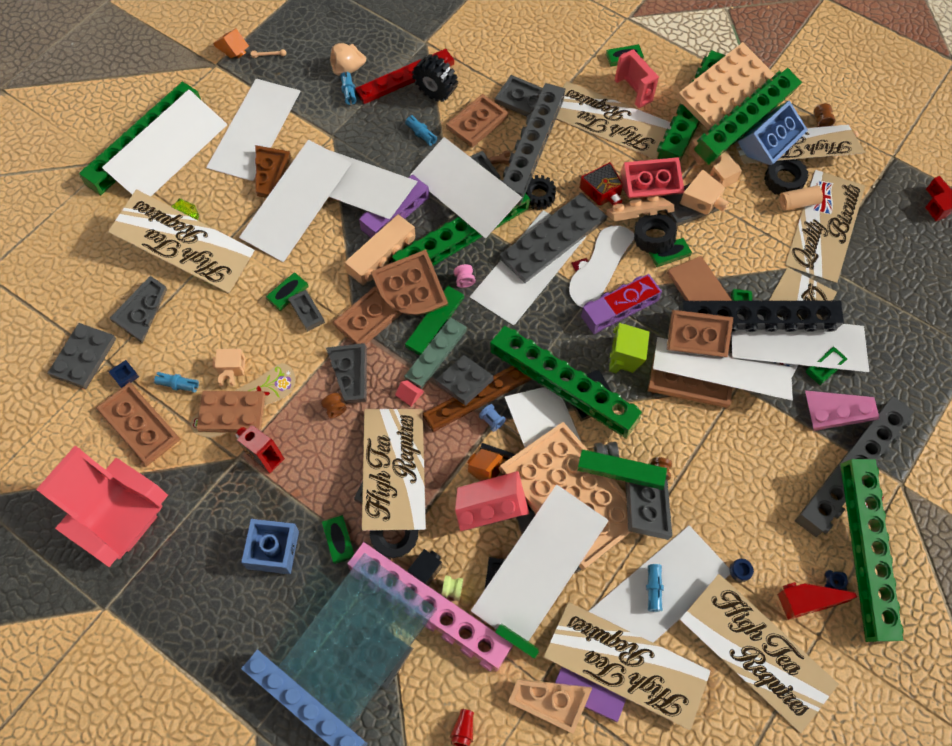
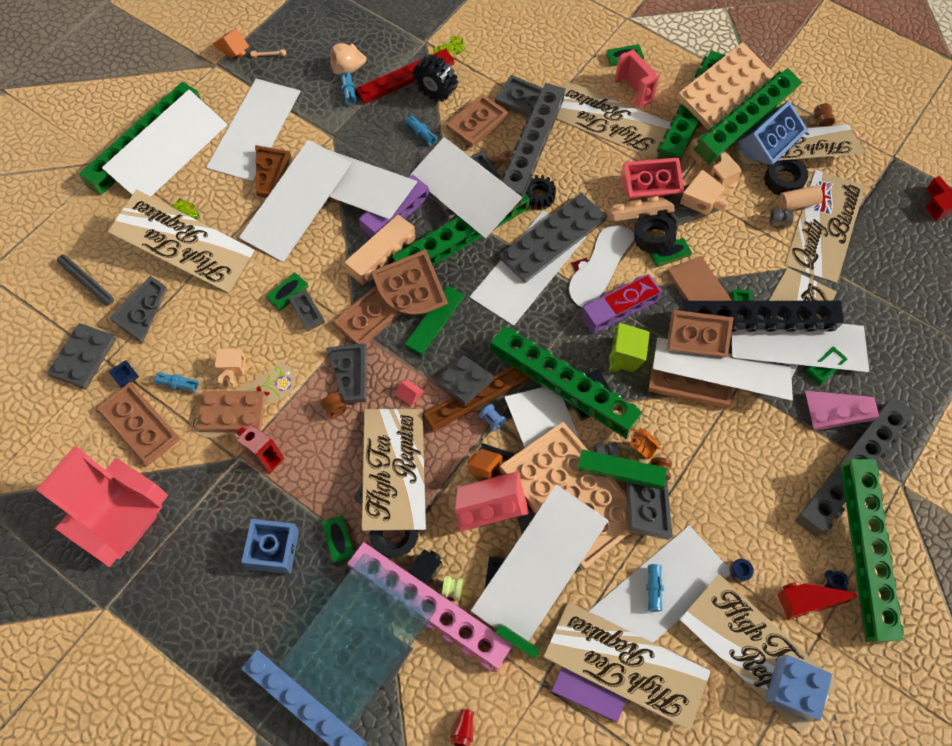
(85, 279): none -> dark grey axle
(435, 353): sand green plate -> none
(456, 44): none -> clear neon green bar
(464, 276): bright pink wheel -> none
(551, 701): light nougat wing -> none
(602, 185): torso -> none
(644, 443): none -> orange hinge
(781, 217): none -> flat silver wheel
(798, 688): none -> medium blue brick

